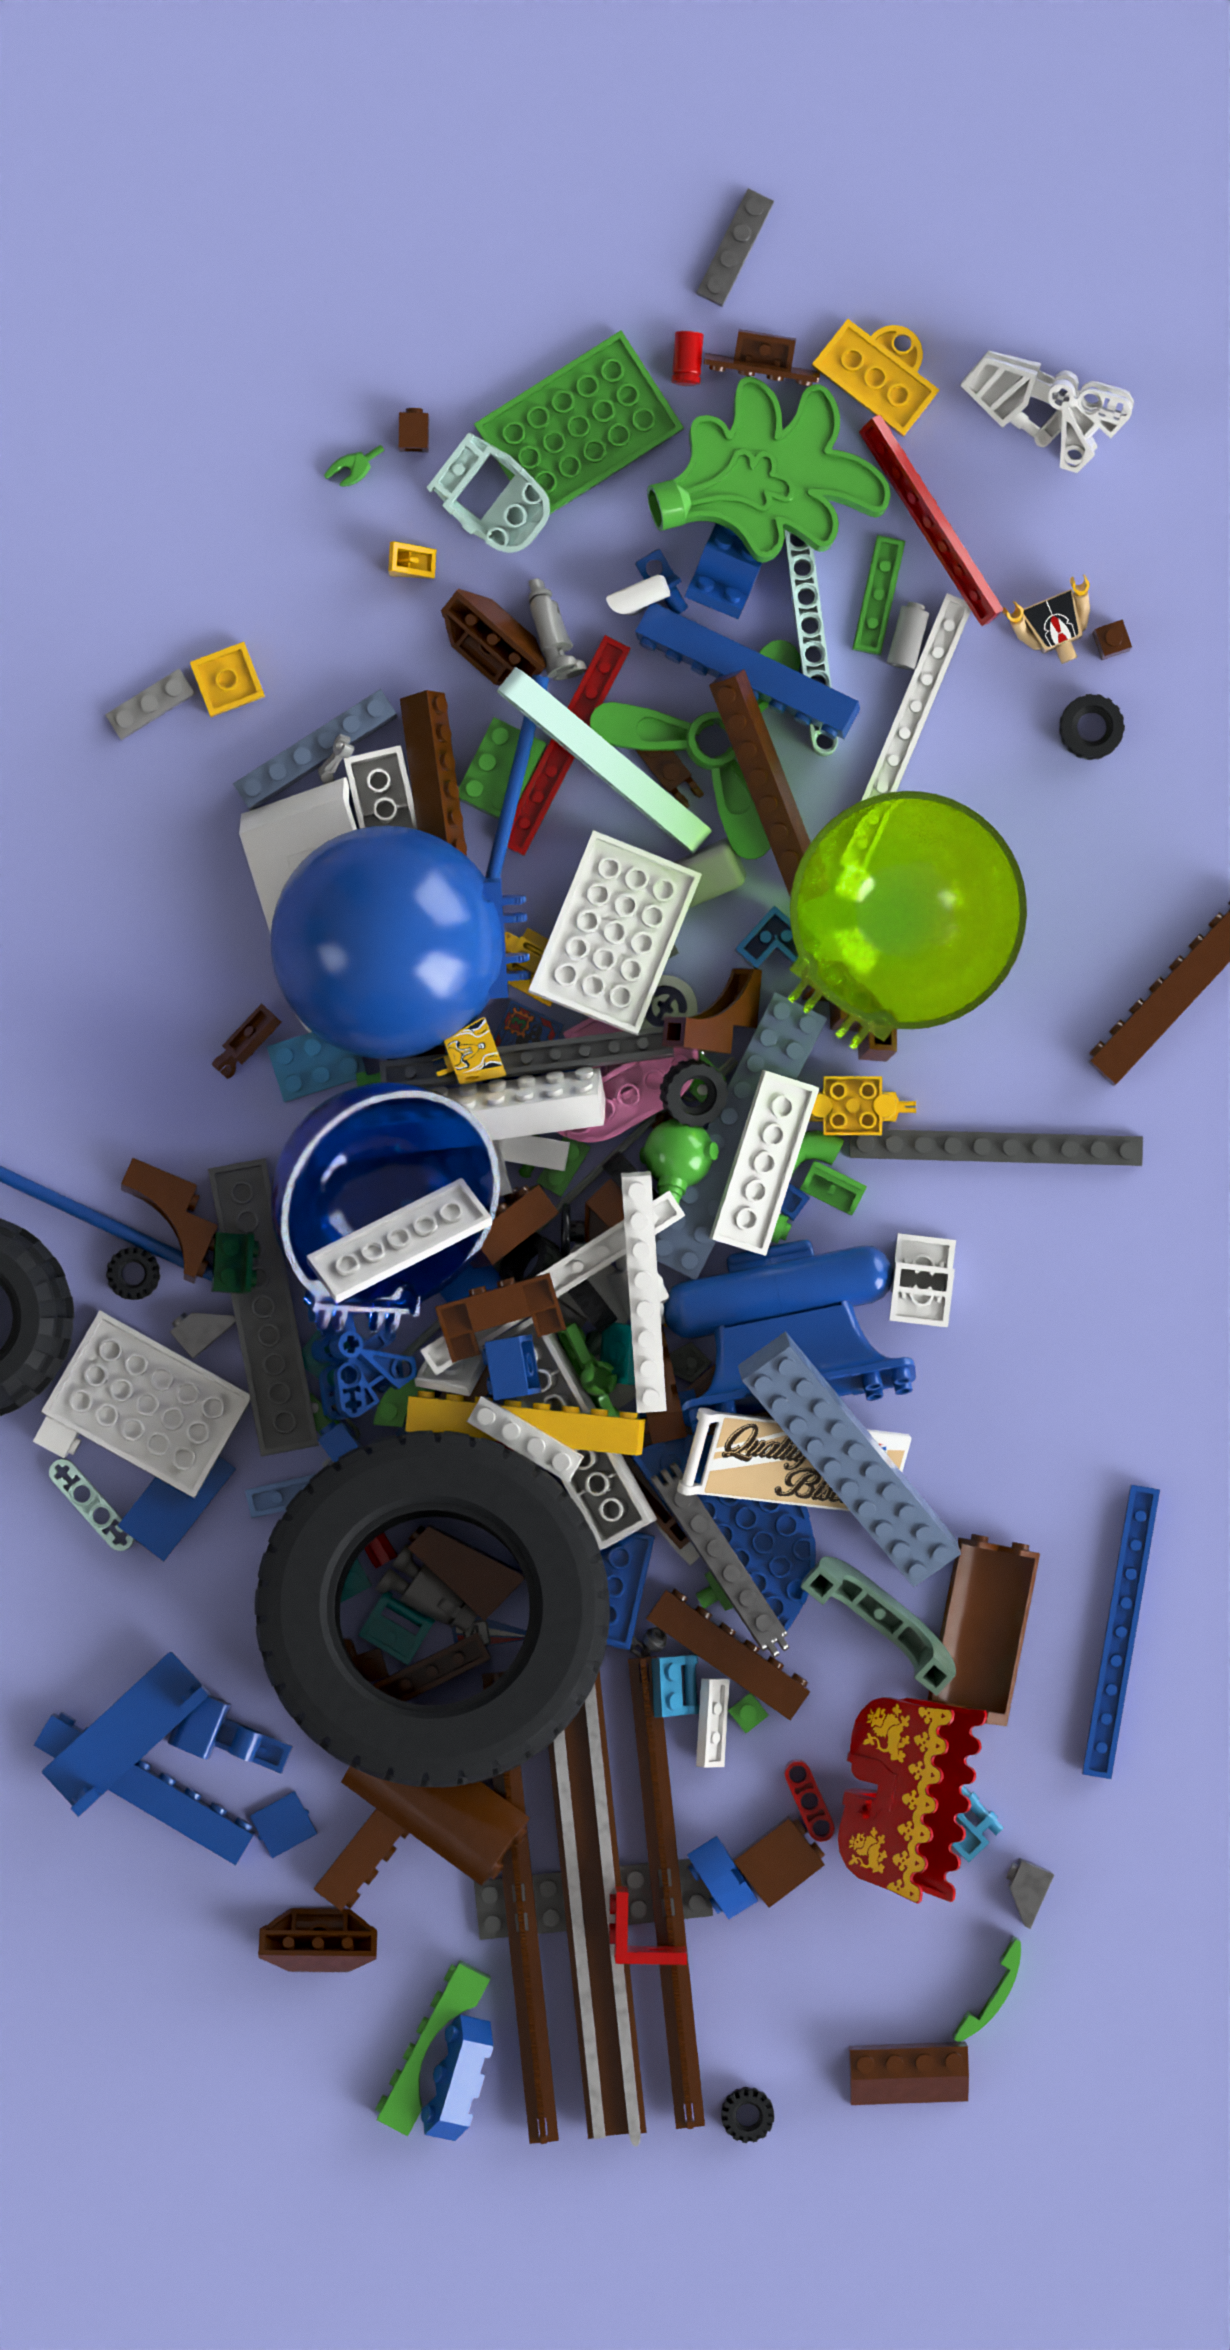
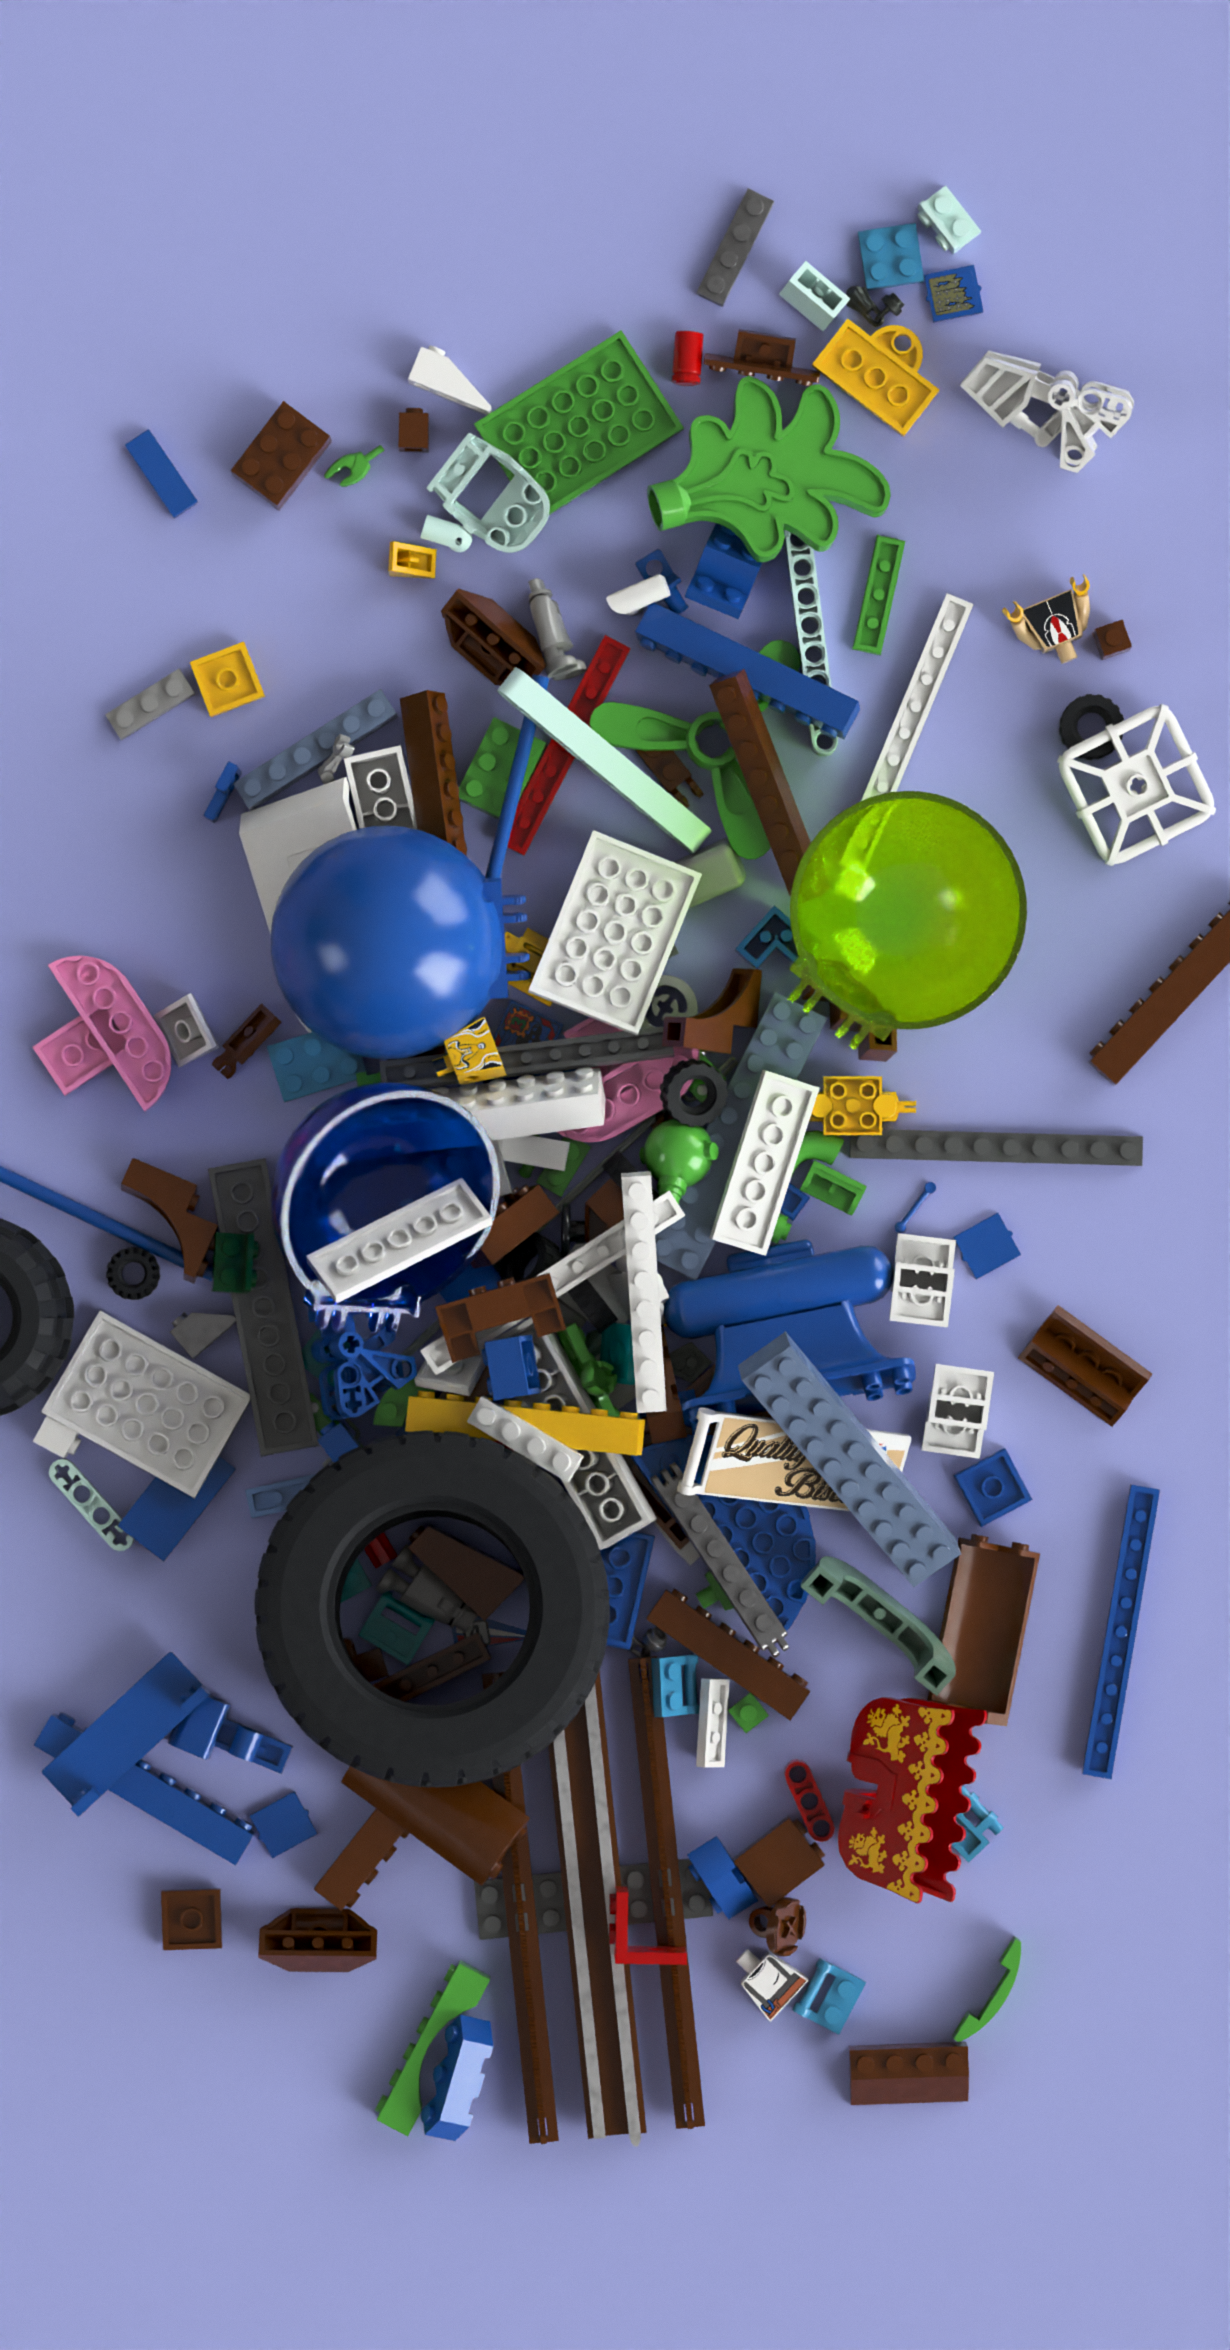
(108, 1032): none -> bright pink plate
(161, 473): none -> blue tile
(186, 1030): none -> white slope
(191, 1919): none -> reddish brown plate
(224, 789): none -> blue tile
(281, 455): none -> reddish brown brick
(441, 377): none -> white slope
(446, 534): none -> light aqua piece
(752, 2132): black tyre -> none
(770, 1981): none -> torso
(784, 1925): none -> reddish brown tile
(814, 296): none -> light aqua brick
(838, 1999): none -> dark azure plate
(862, 303): none -> pearl dark grey piece
(890, 256): none -> dark azure plate
(908, 636): light grey brick -> none
(929, 1188): none -> blue hinge
(930, 520): red plate -> none
(948, 220): none -> light aqua bracket
(953, 293): none -> piece
(957, 1411): none -> white bracket
(987, 1245): none -> blue piece
(992, 1487): none -> blue tile
(1028, 1887): flat silver slope -> none
(1085, 1365): none -> reddish brown slope
(1118, 779): none -> white plate

